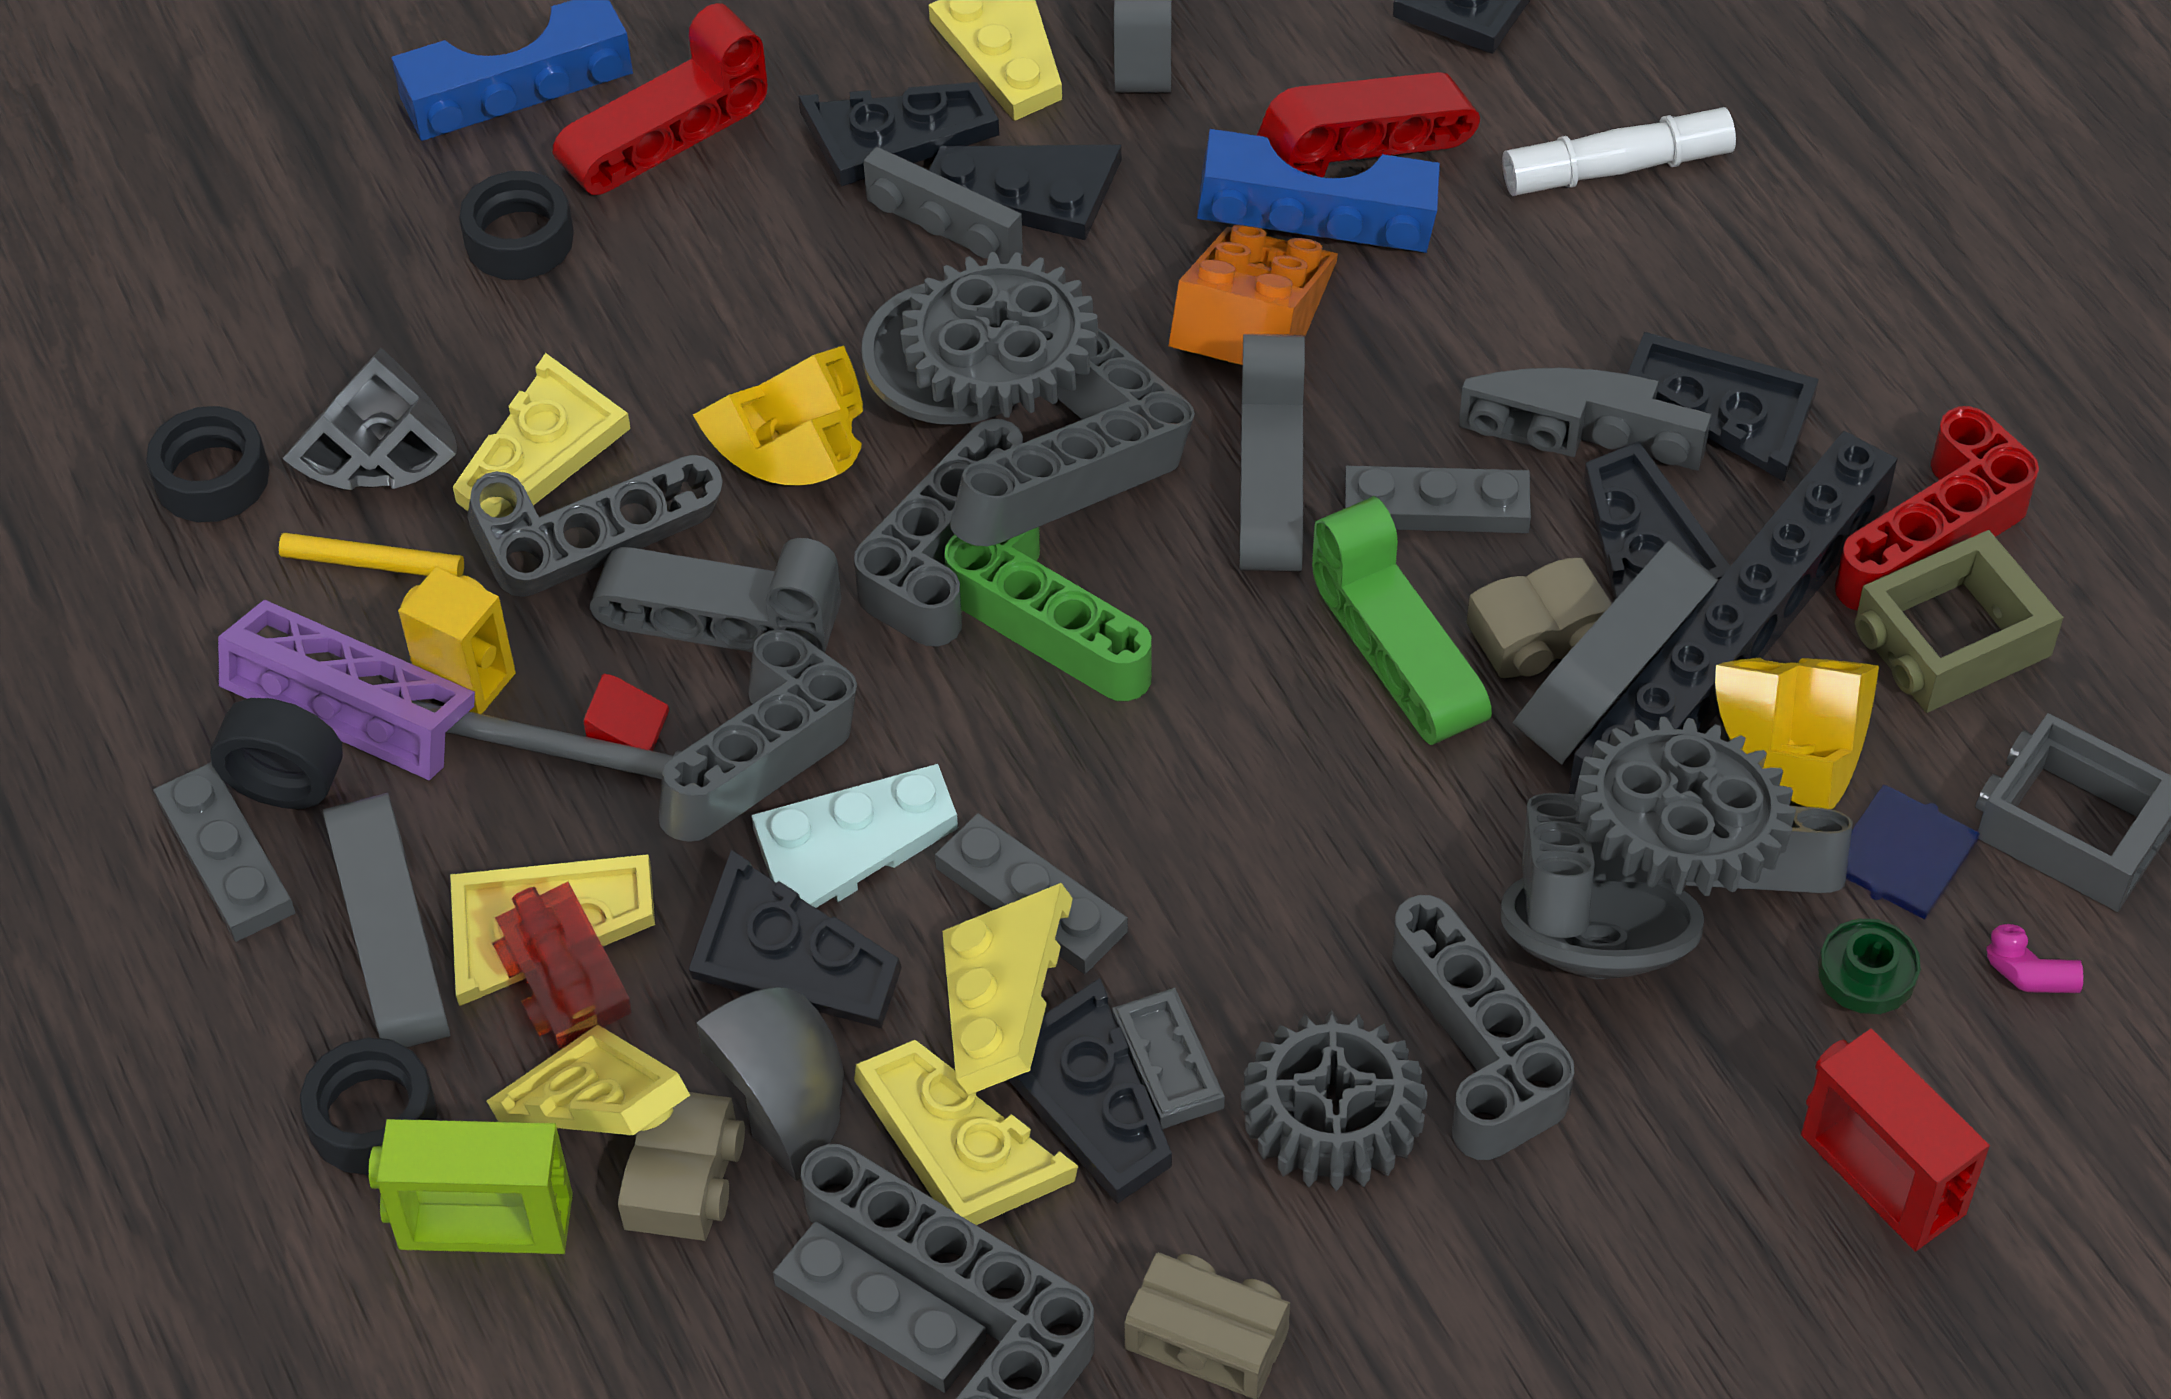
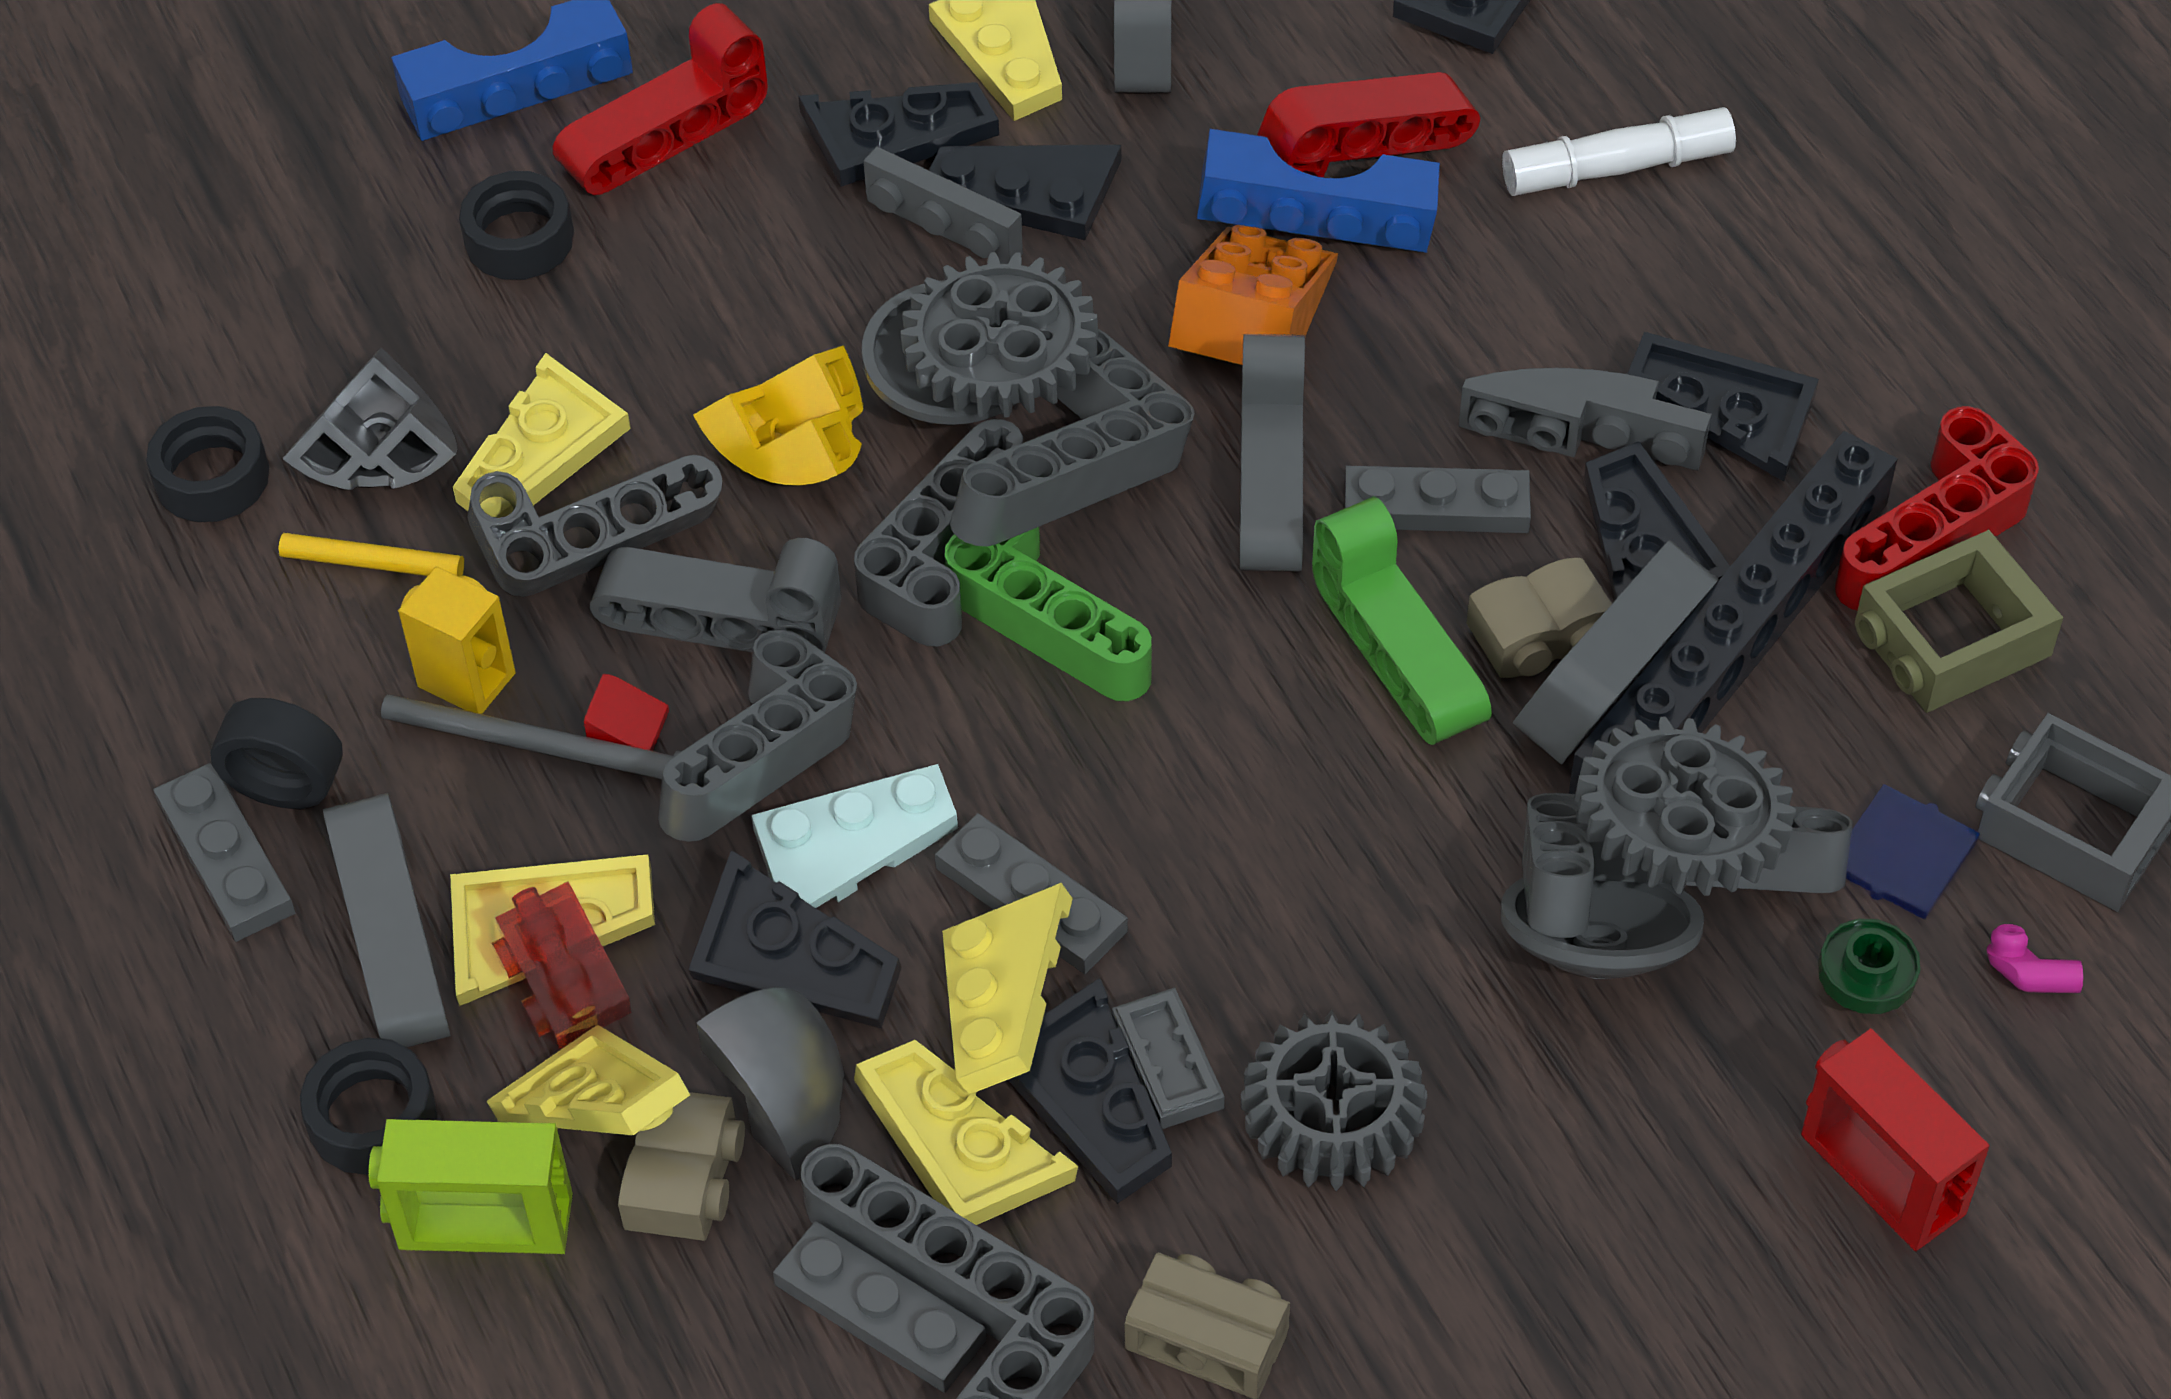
(361, 714): medium lavender fence -> none
(1432, 954): dark grey beam -> none
(1803, 716): yellow brick -> none

